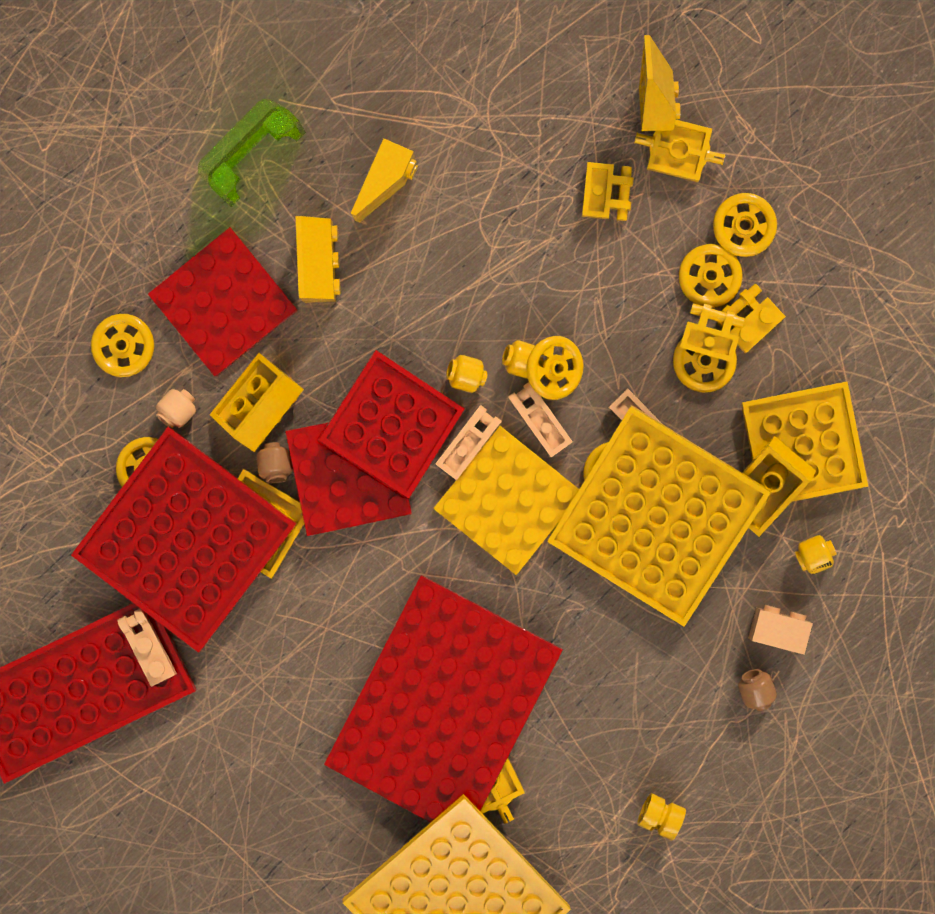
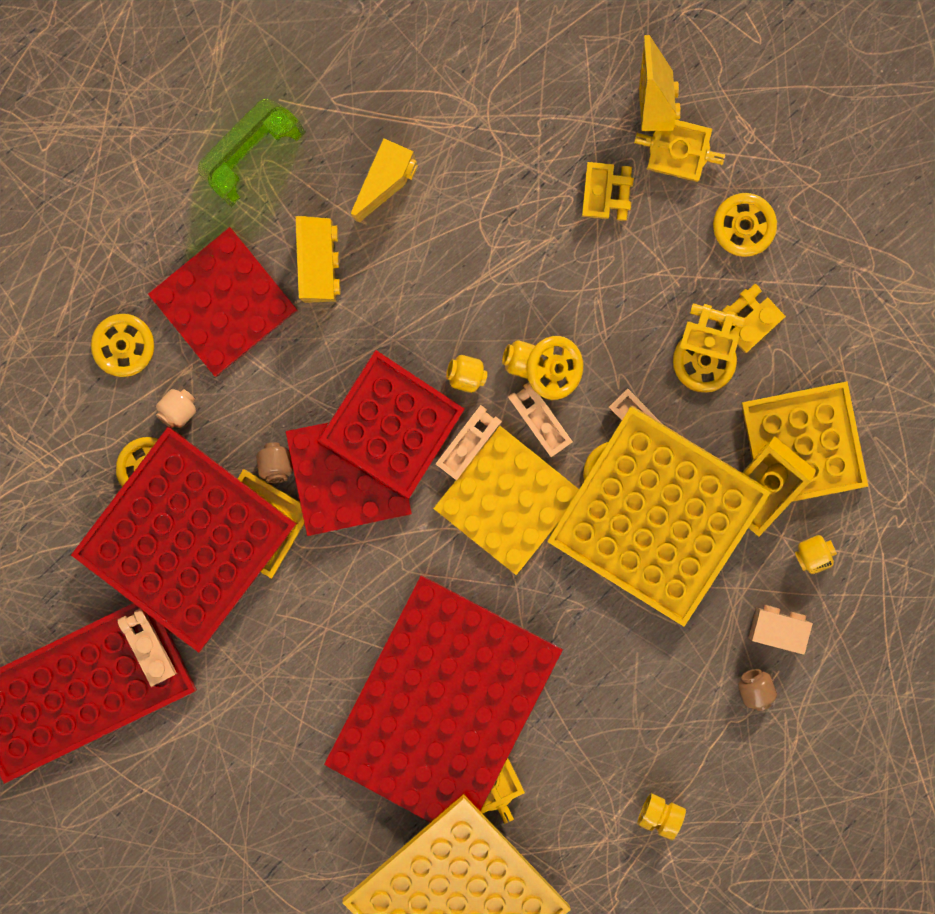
(256, 402): yellow slope -> none
(697, 257): yellow plate -> none

